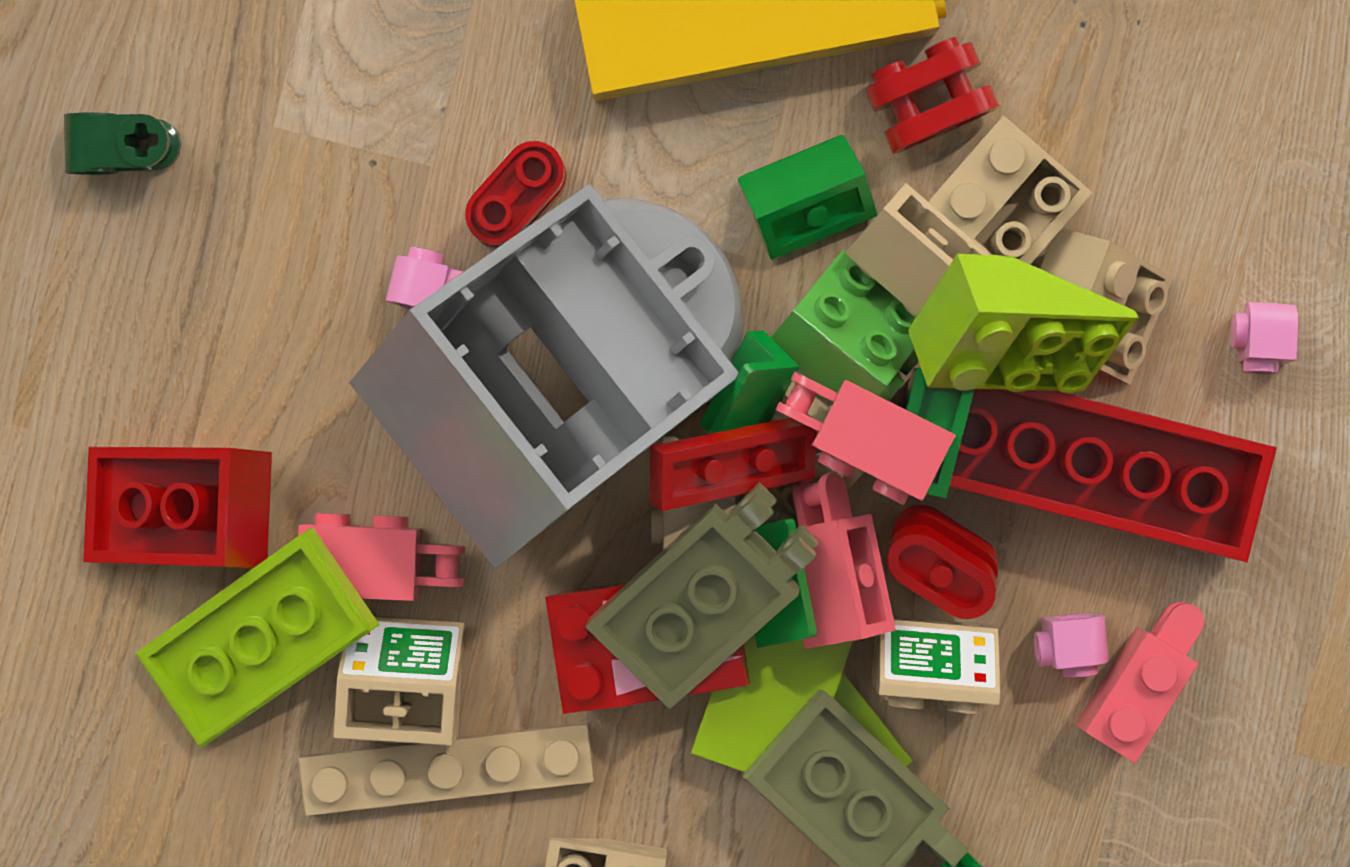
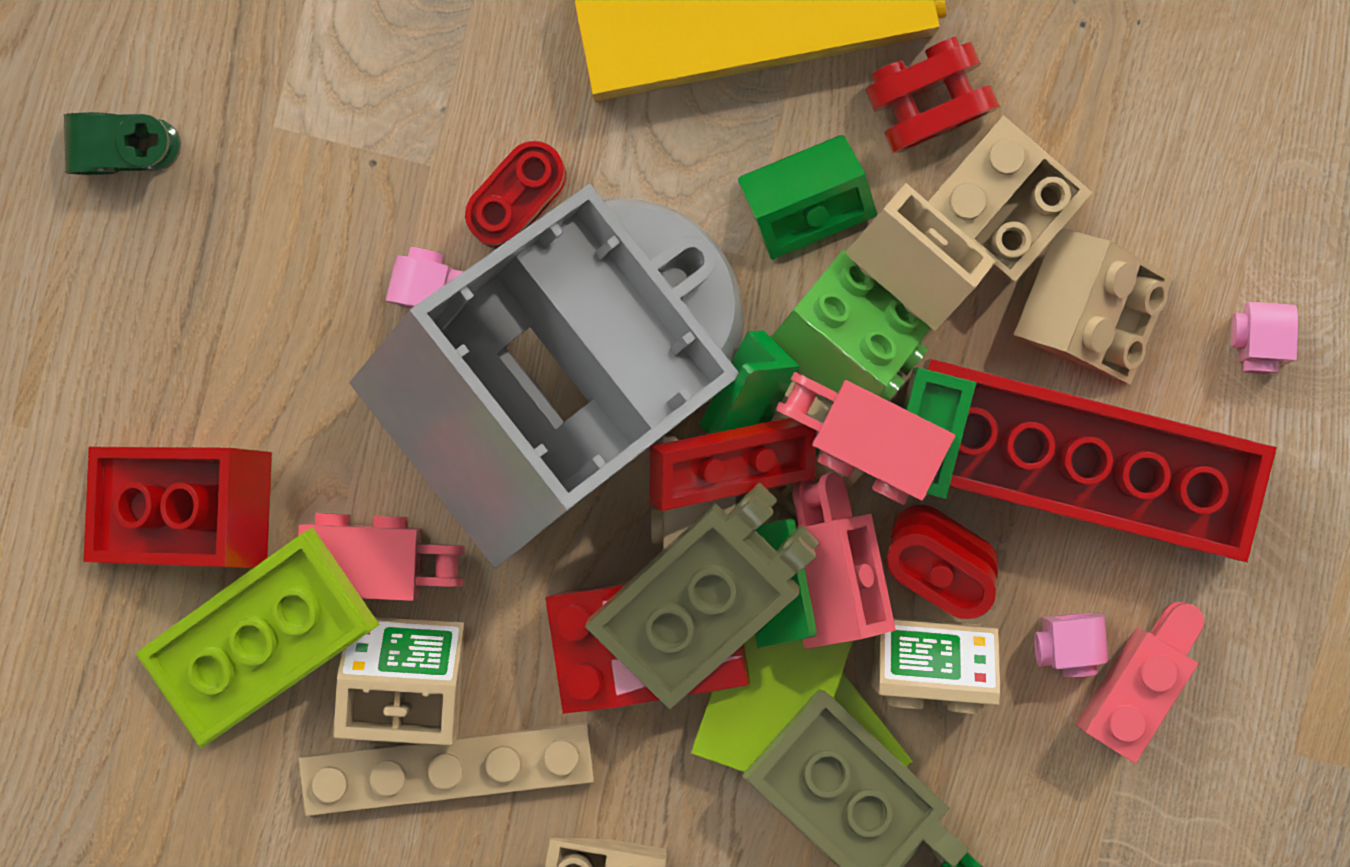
(1014, 328): lime slope -> none

